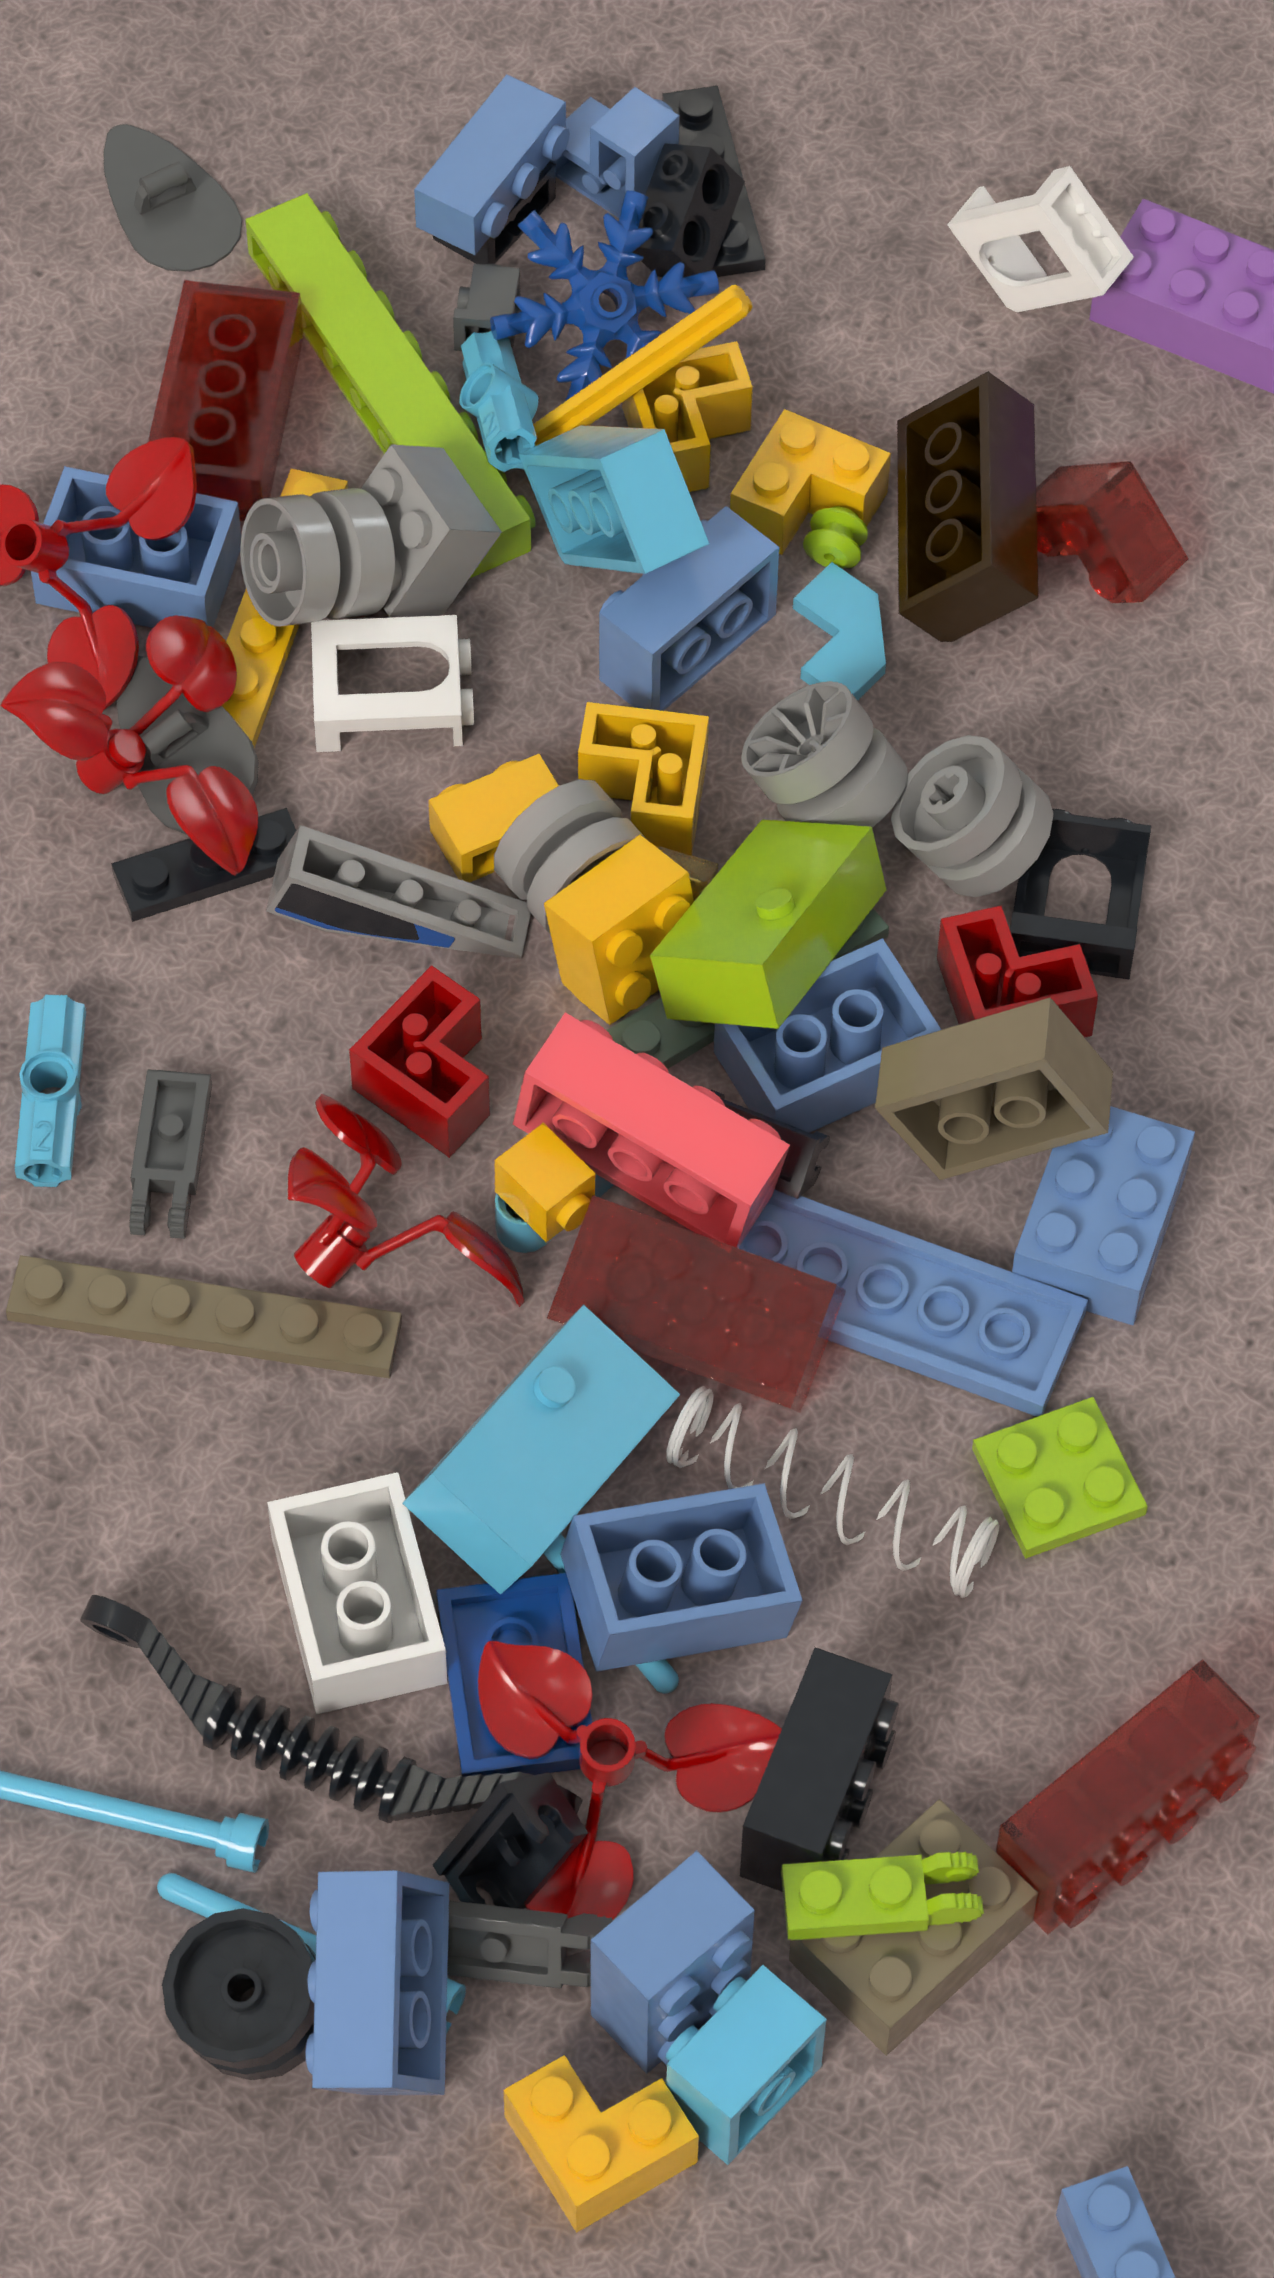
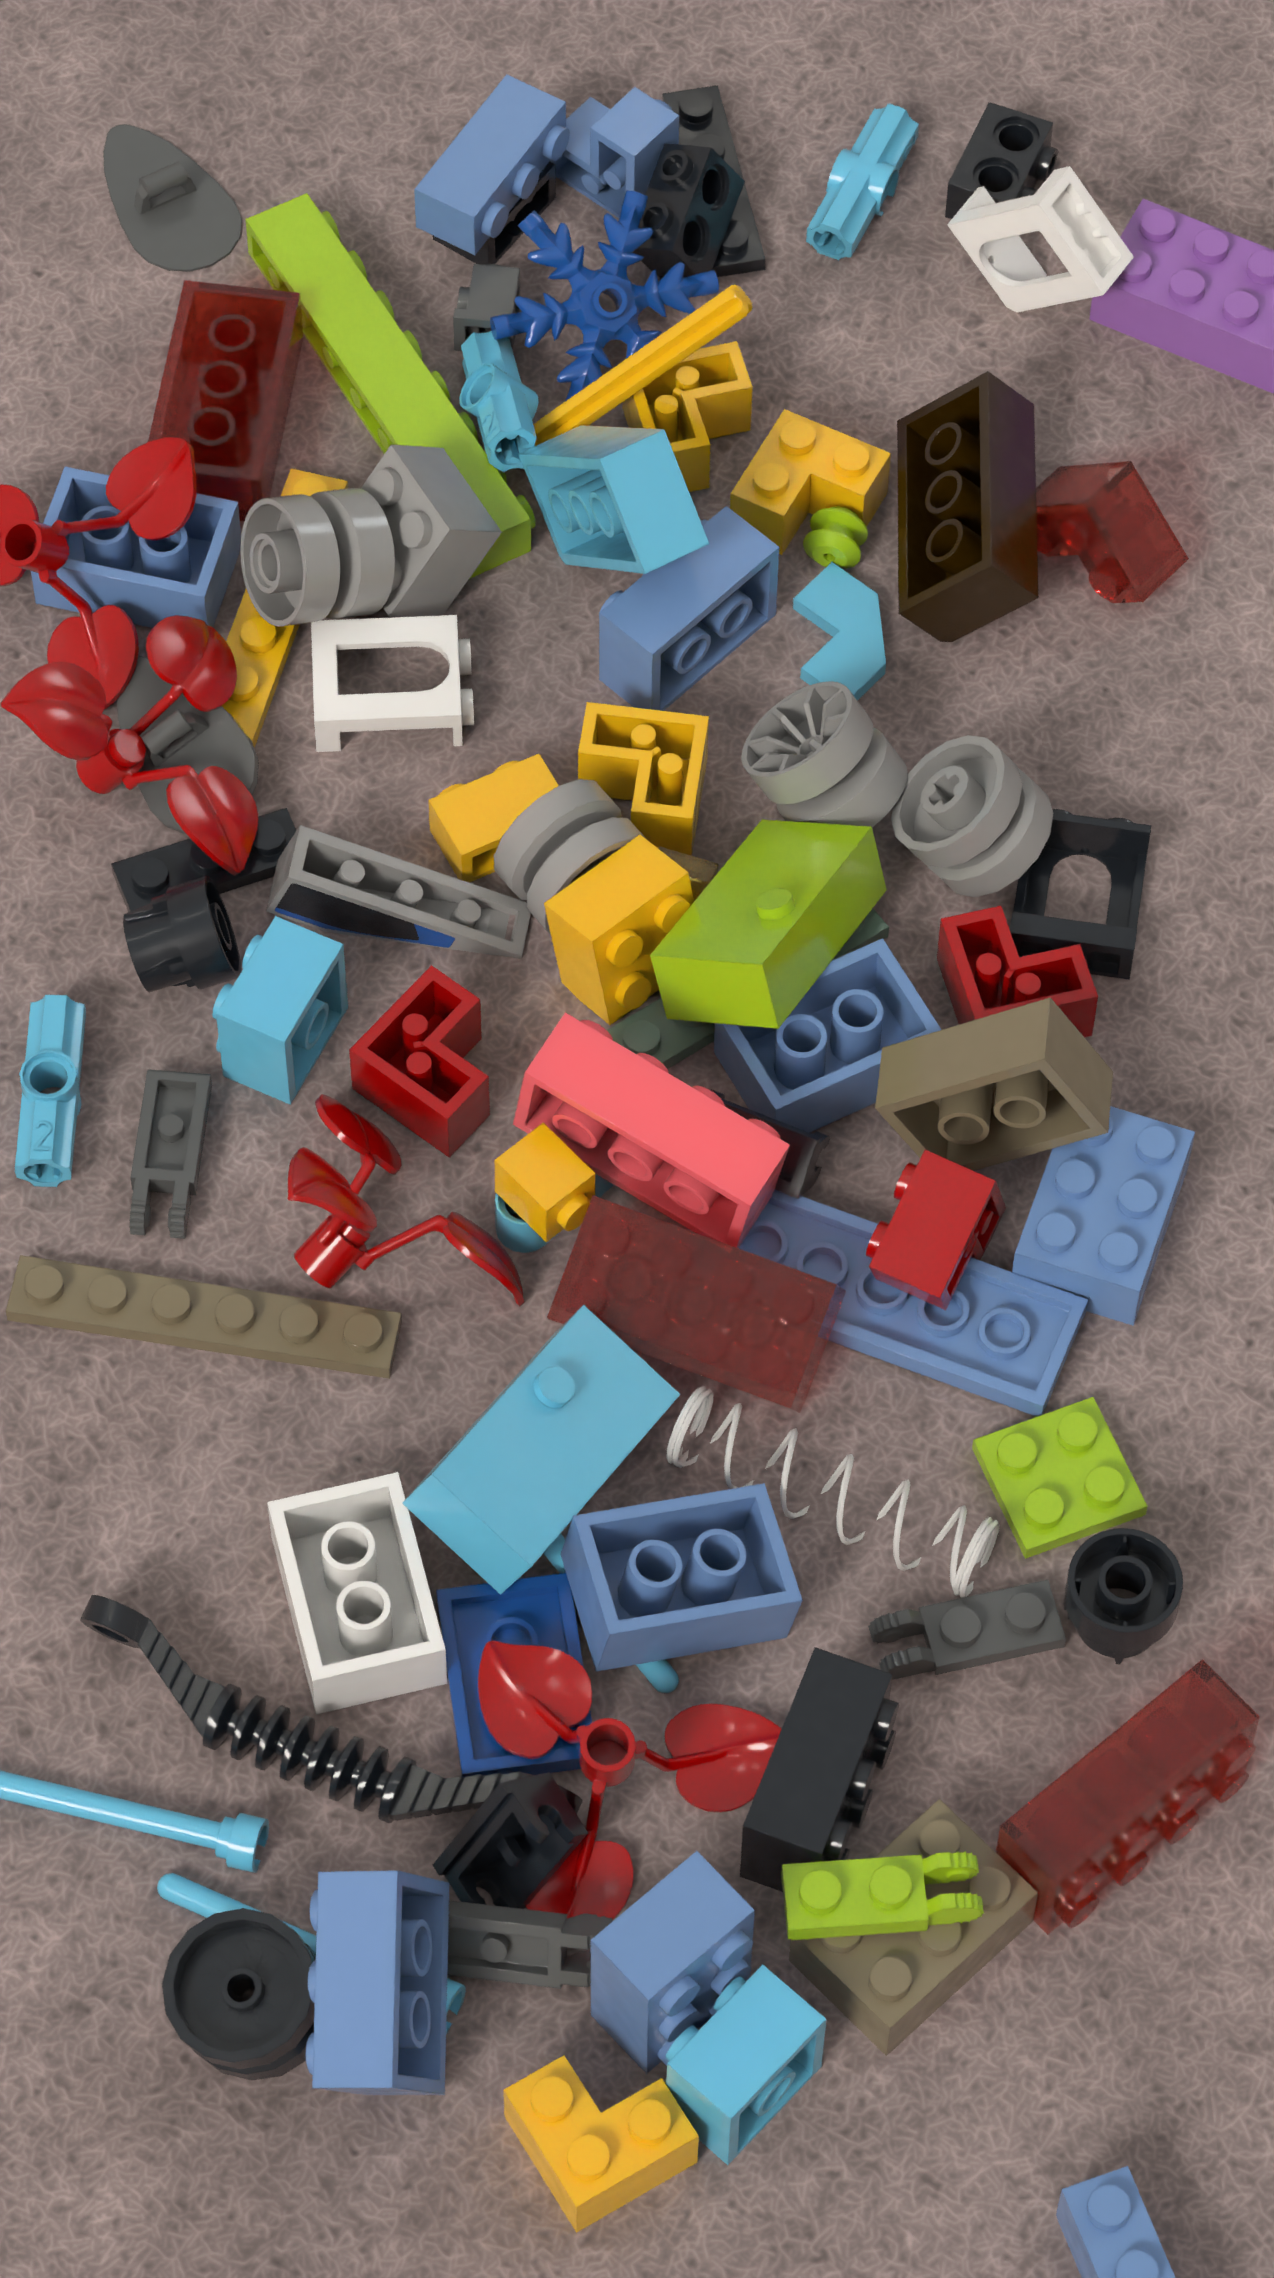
(183, 938): none -> black piece
(281, 1009): none -> medium azure brick
(862, 182): none -> medium azure piece
(936, 1228): none -> red brick
(972, 1630): none -> dark grey hinge
(1004, 156): none -> black brick
(1129, 1562): none -> black piece

